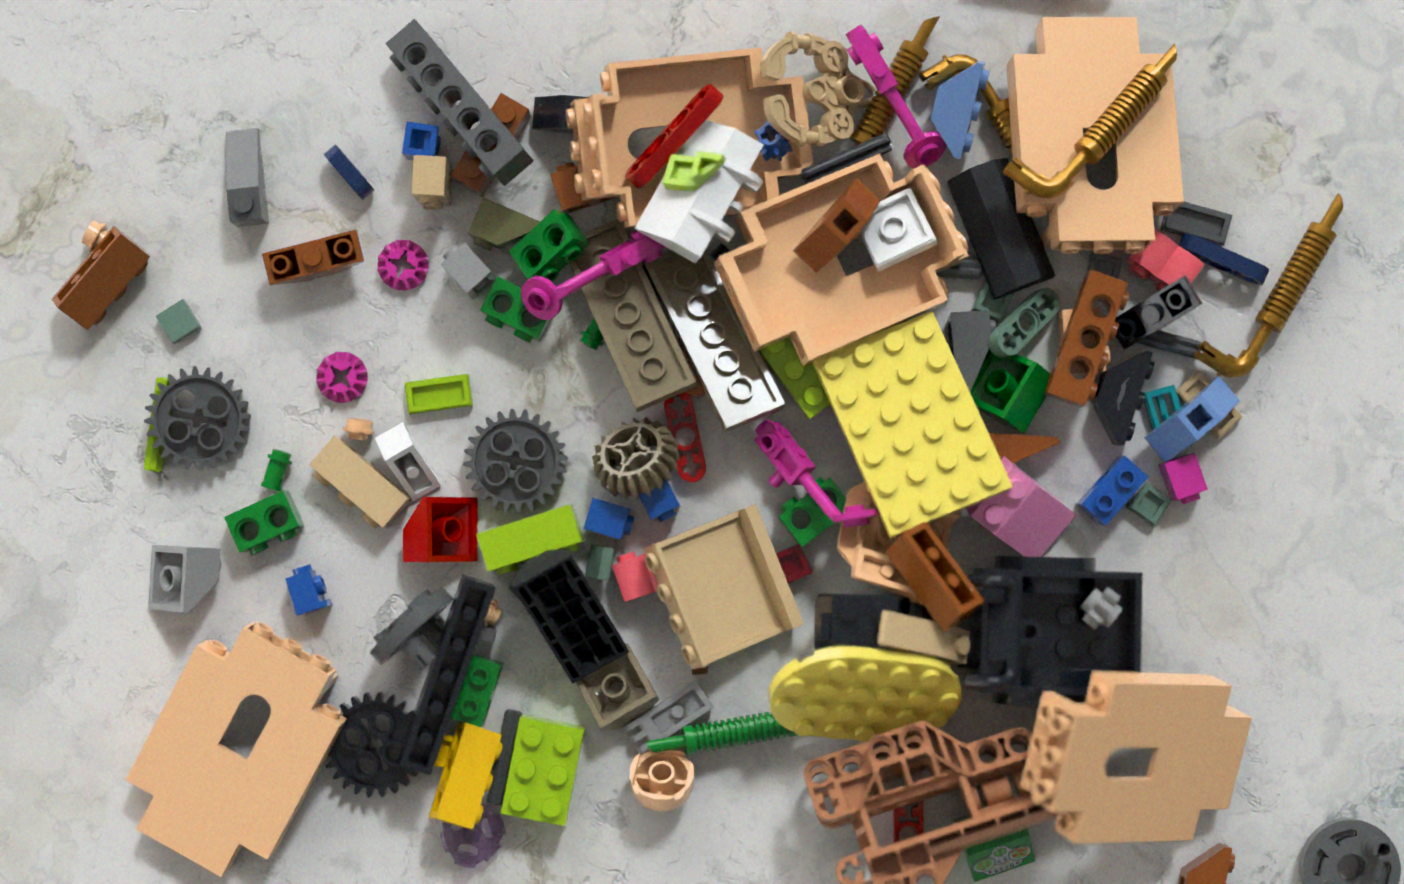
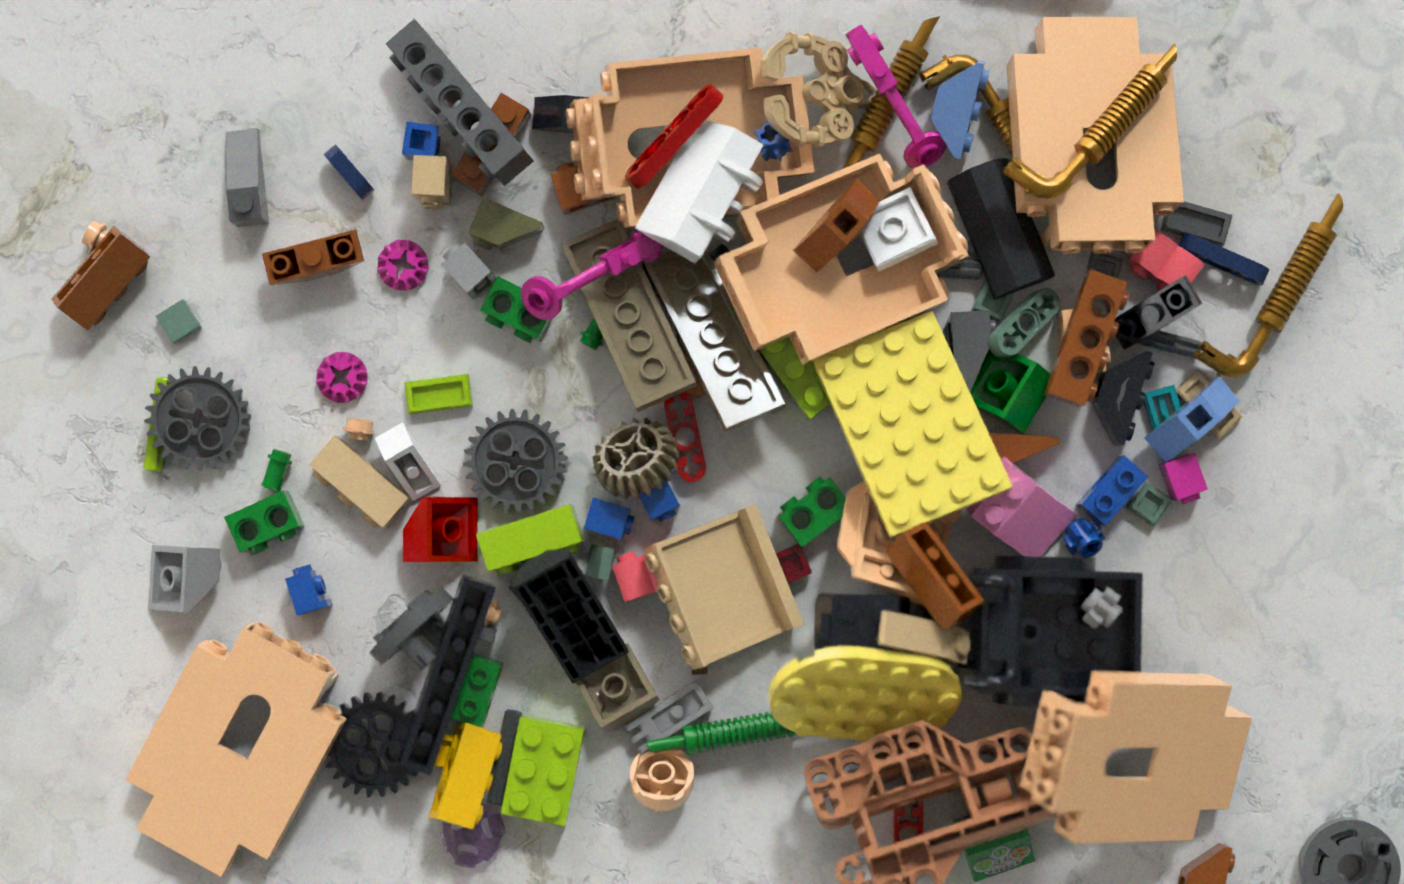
(545, 243): green brick -> none
(691, 172): lime slope -> none
(796, 467): dark pink piece -> none
(858, 153): black axle -> none
(1083, 537): none -> blue gear

